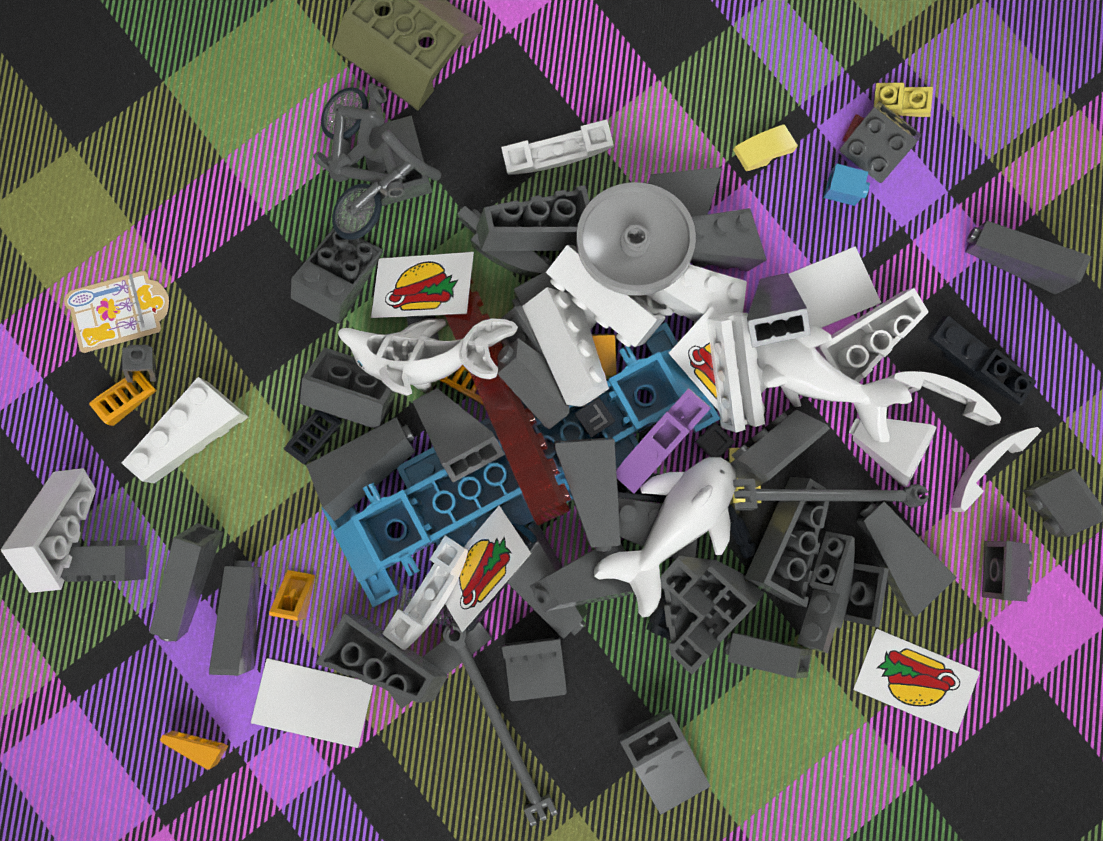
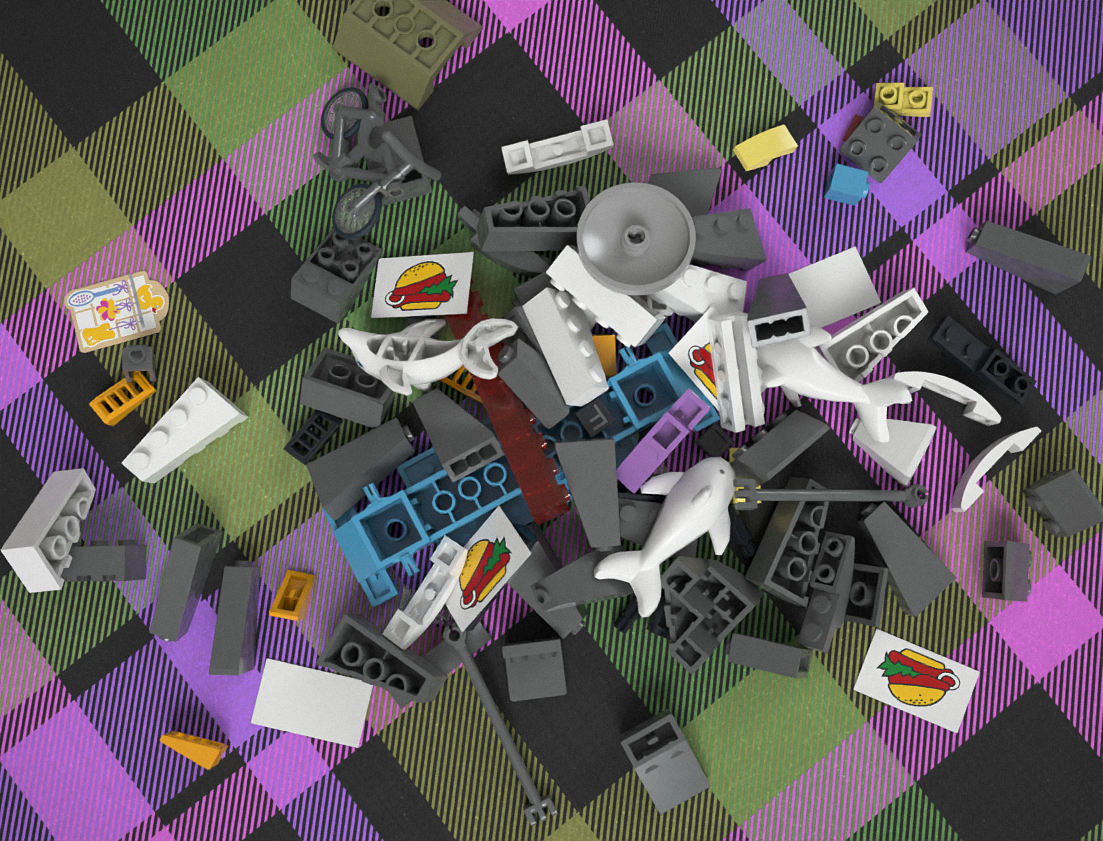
(630, 614): none -> black axle

